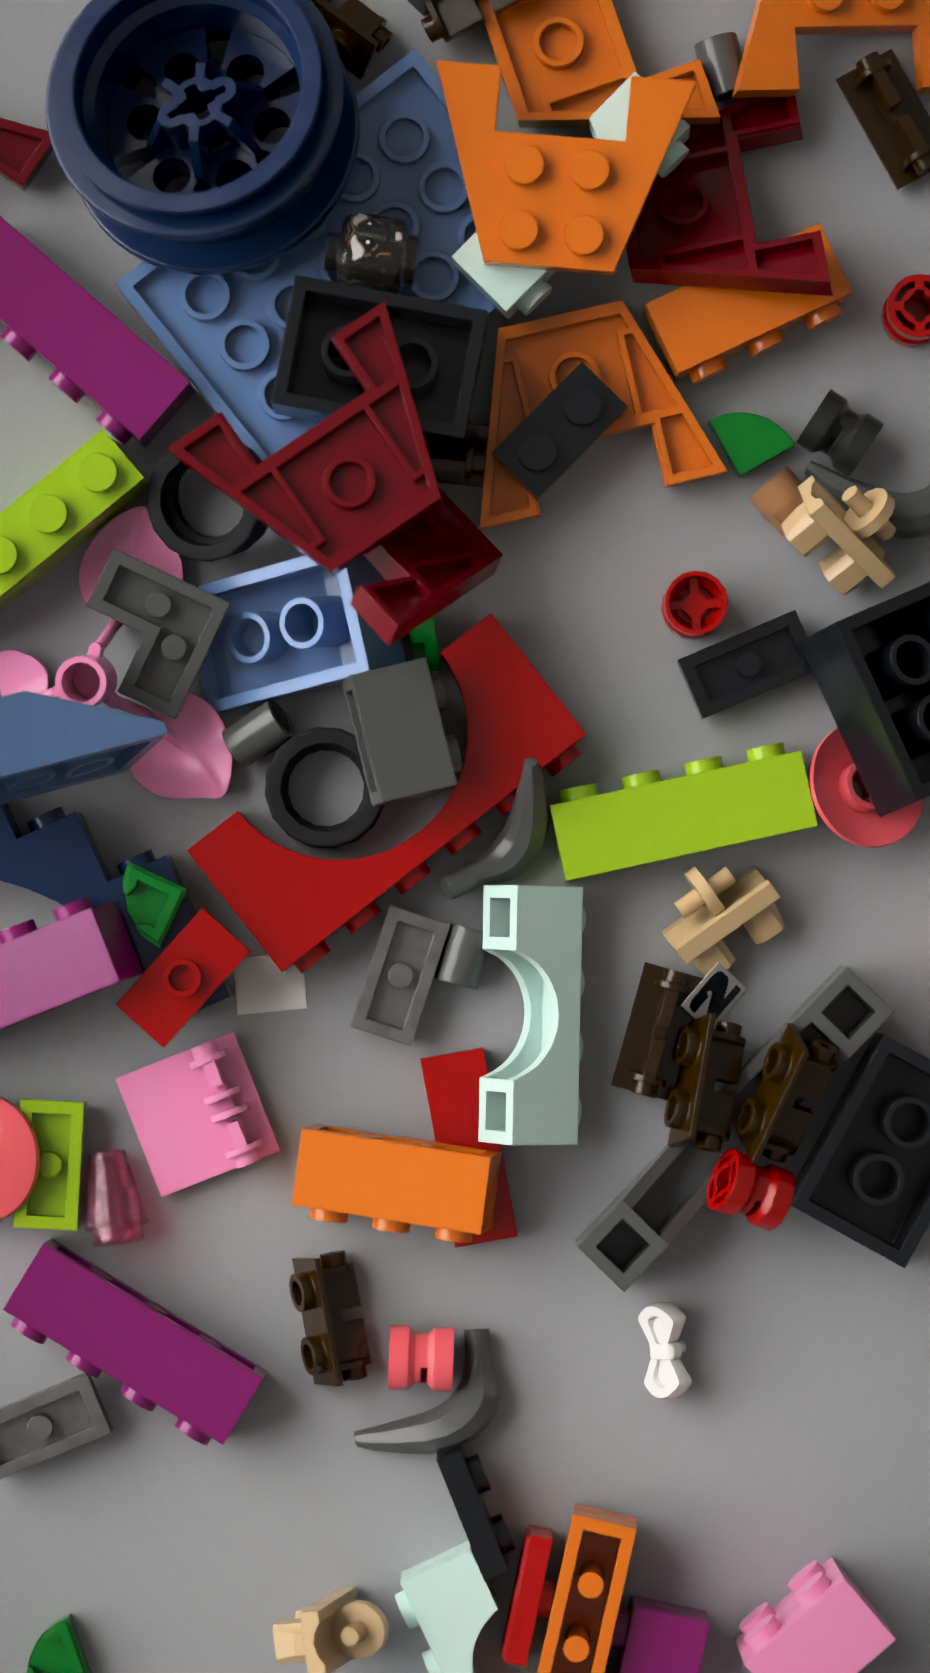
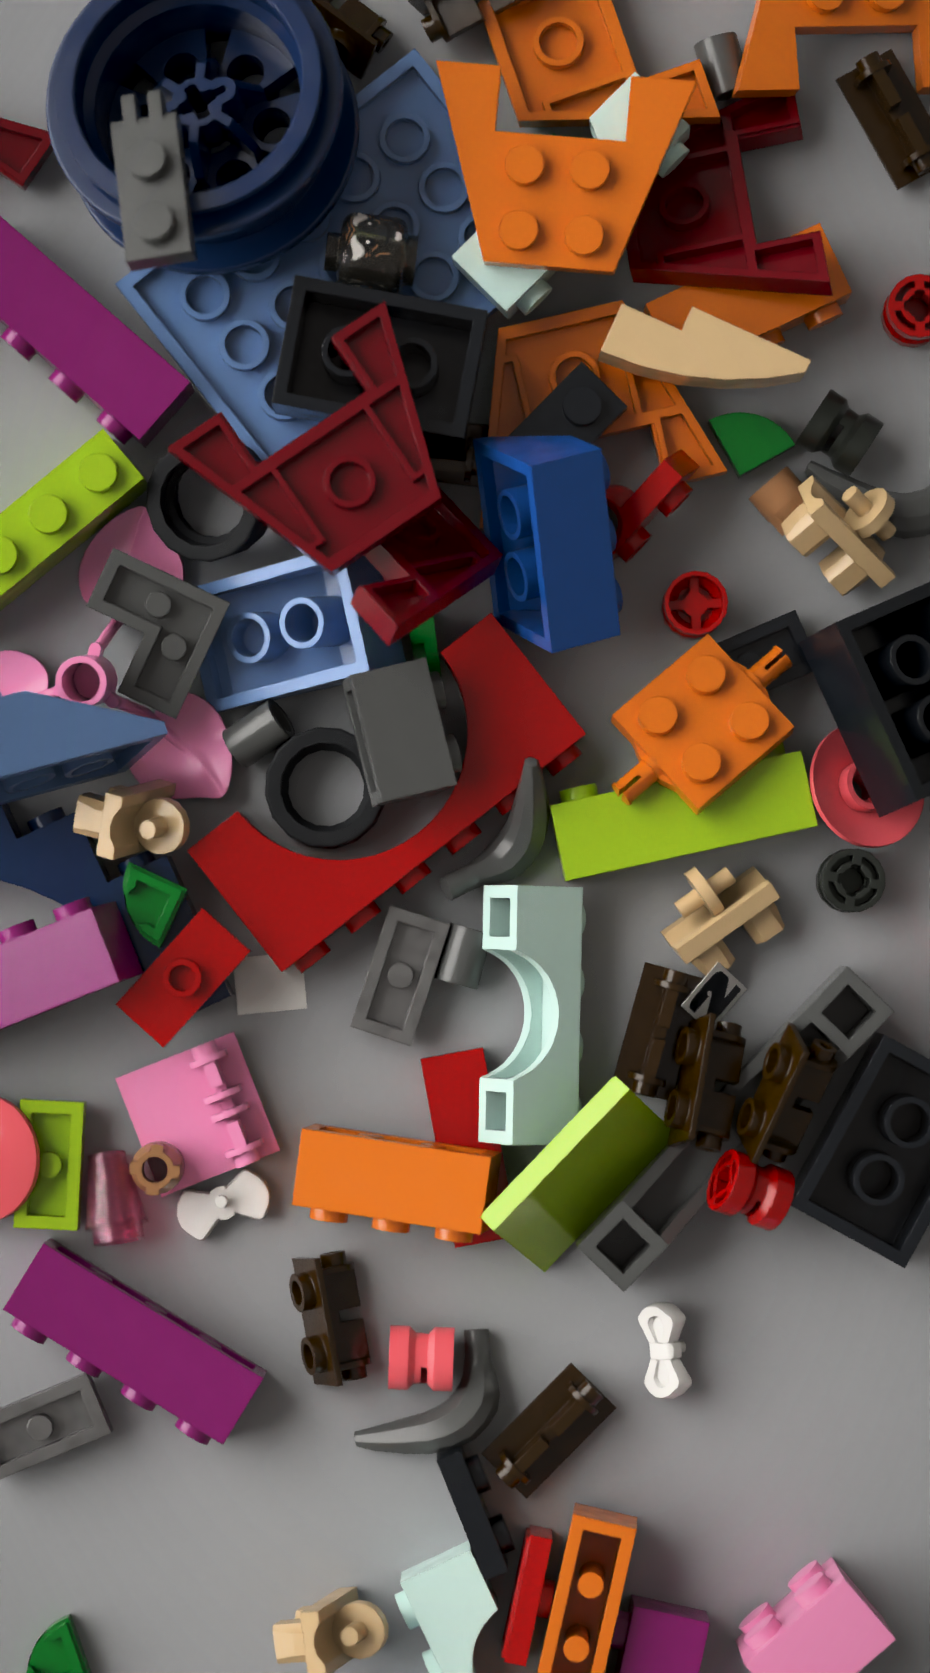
(133, 819): none -> tan hips
(152, 185): none -> dark grey hinge
(169, 1155): none -> medium nougat hose
(245, 1196): none -> white piece
(548, 1431): none -> dark brown hinge
(553, 527): none -> blue slope
(577, 1174): none -> lime tile
(660, 492): none -> red plate
(699, 355): none -> tan slope
(702, 724): none -> orange plate
(840, 881): none -> pearl dark grey wheel

